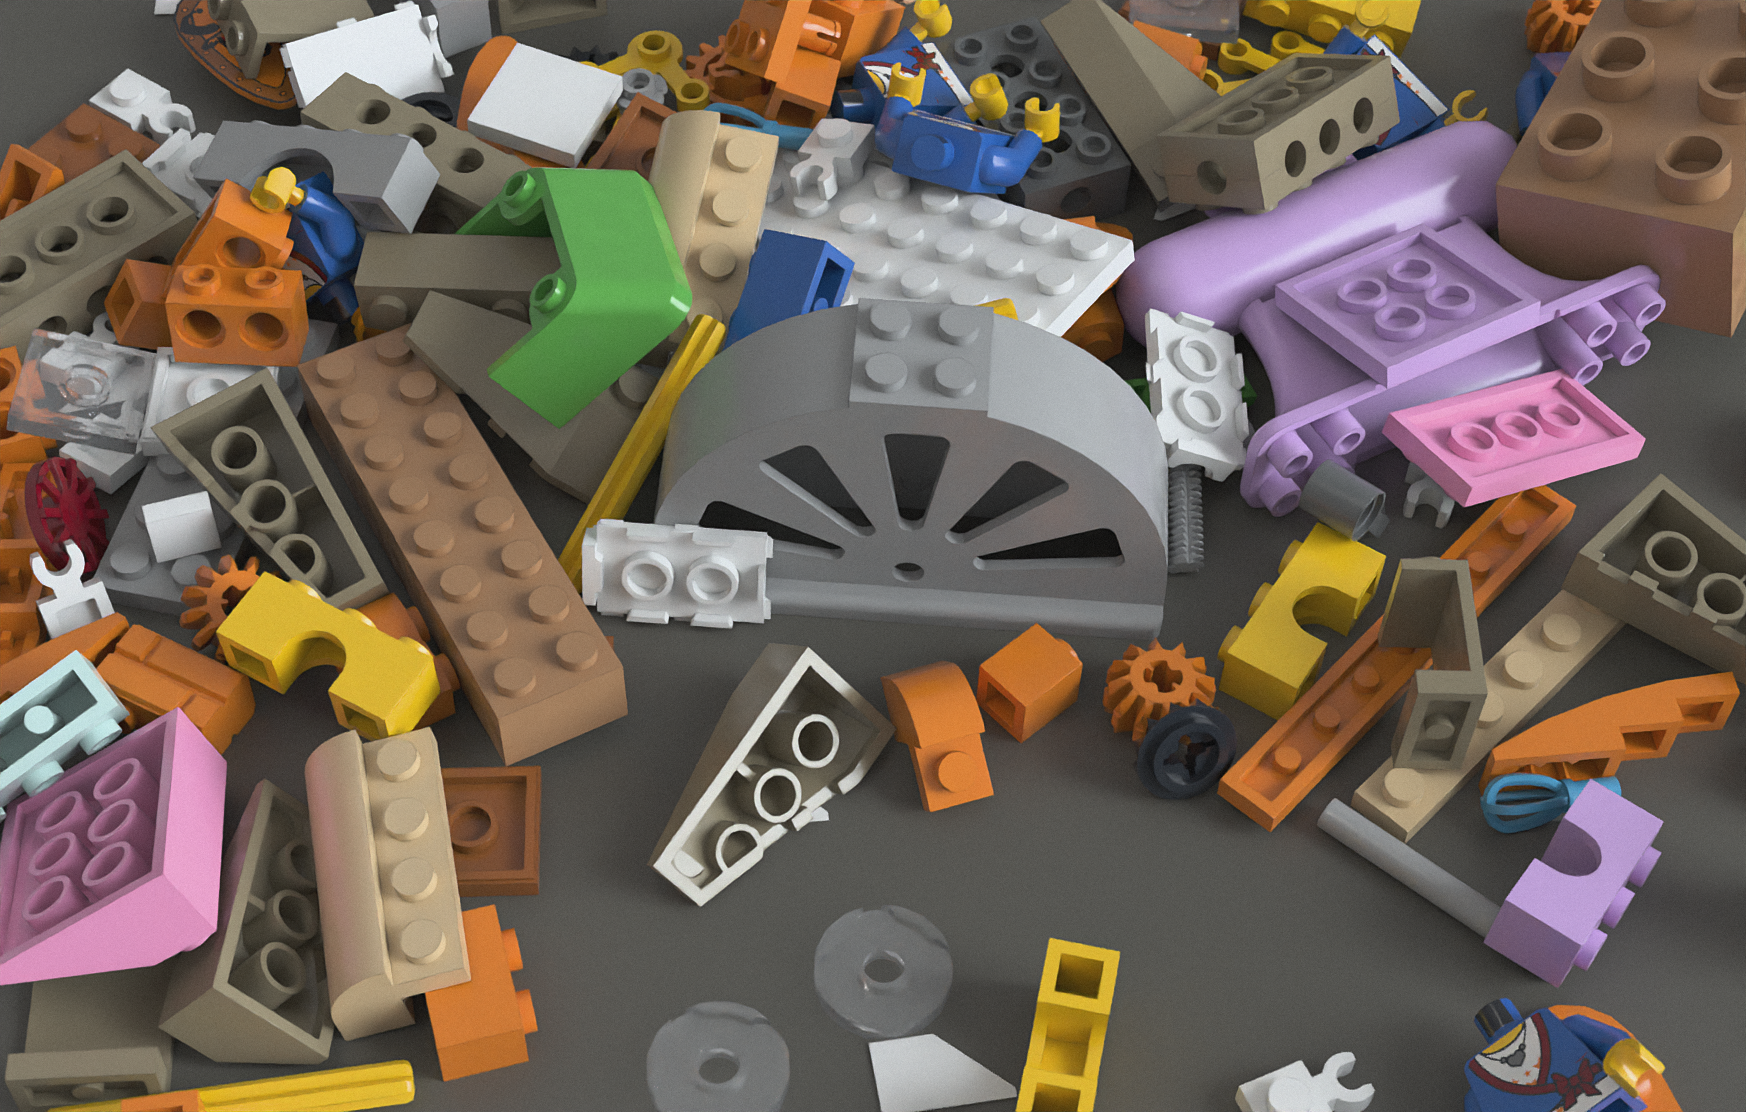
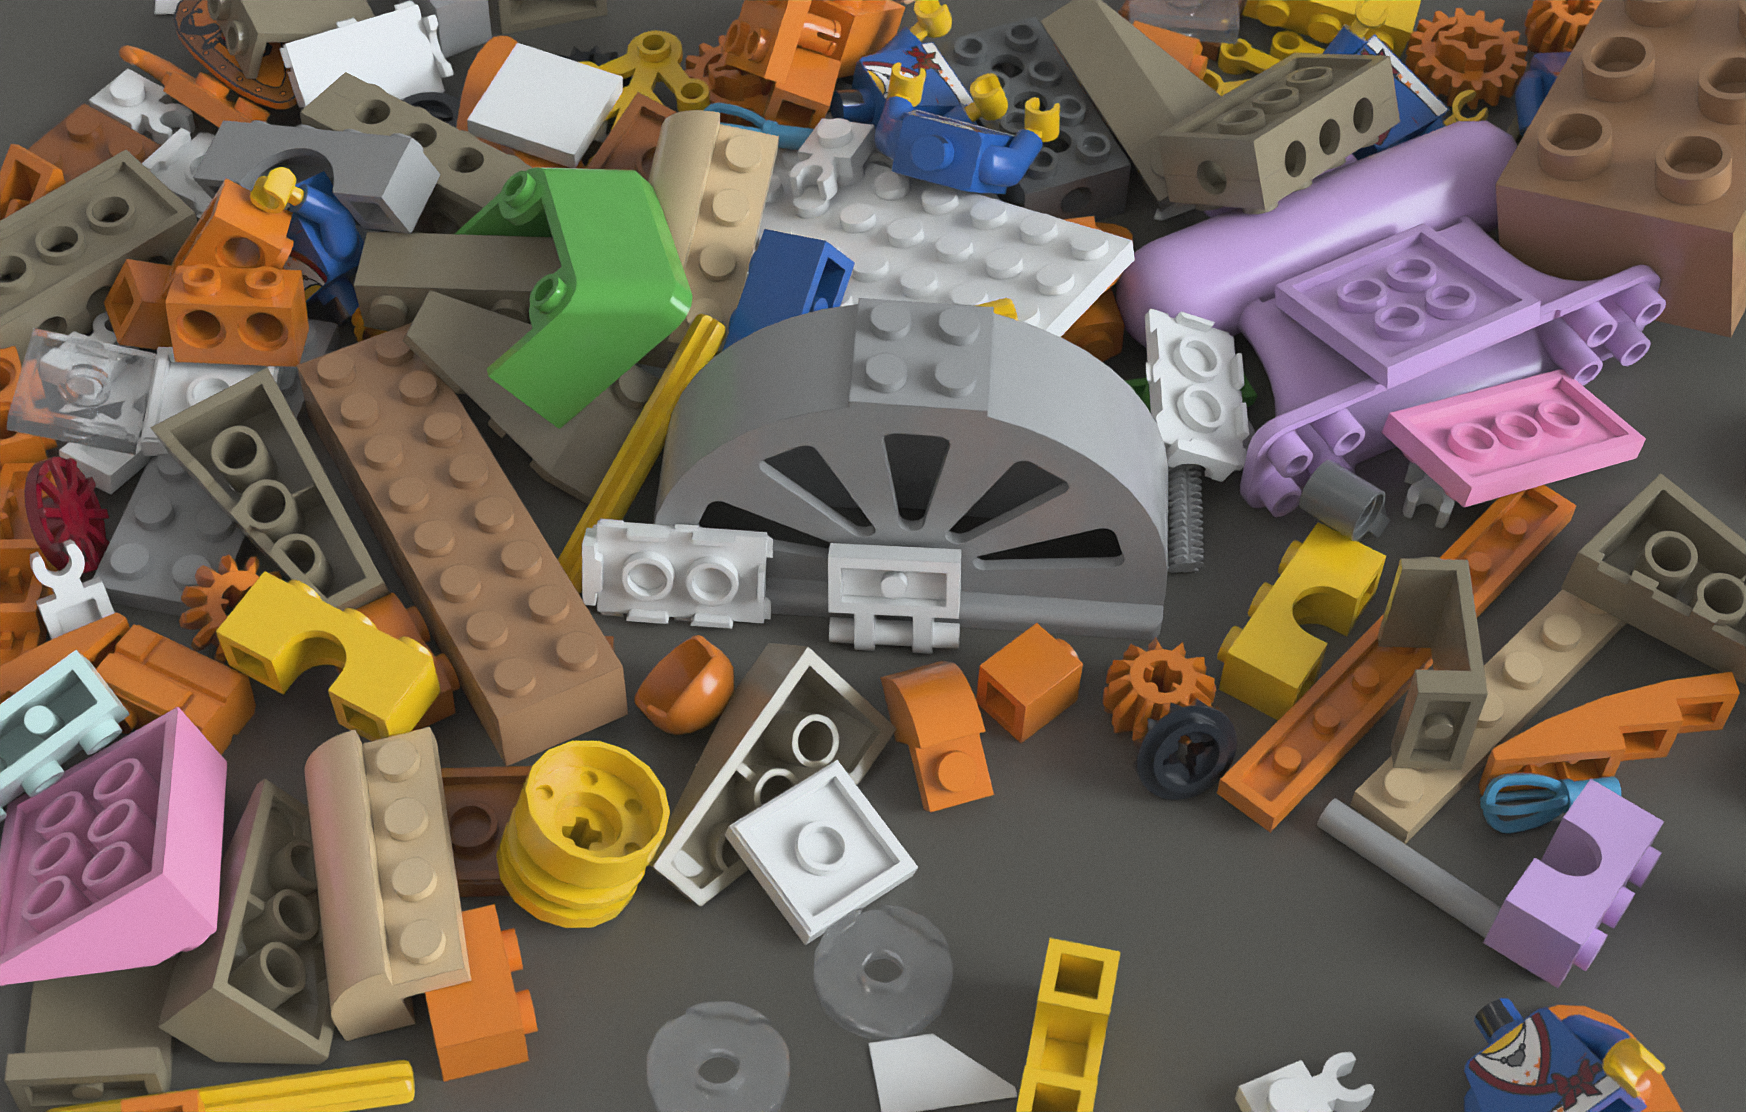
(181, 526): white tile -> none
(202, 95): none -> orange plate
(582, 834): none -> yellow wheel
(644, 82): light grey plate -> none
(687, 687): none -> orange hair
(820, 851): none -> white tile
(894, 583): none -> white plate
(1466, 55): none -> orange gear

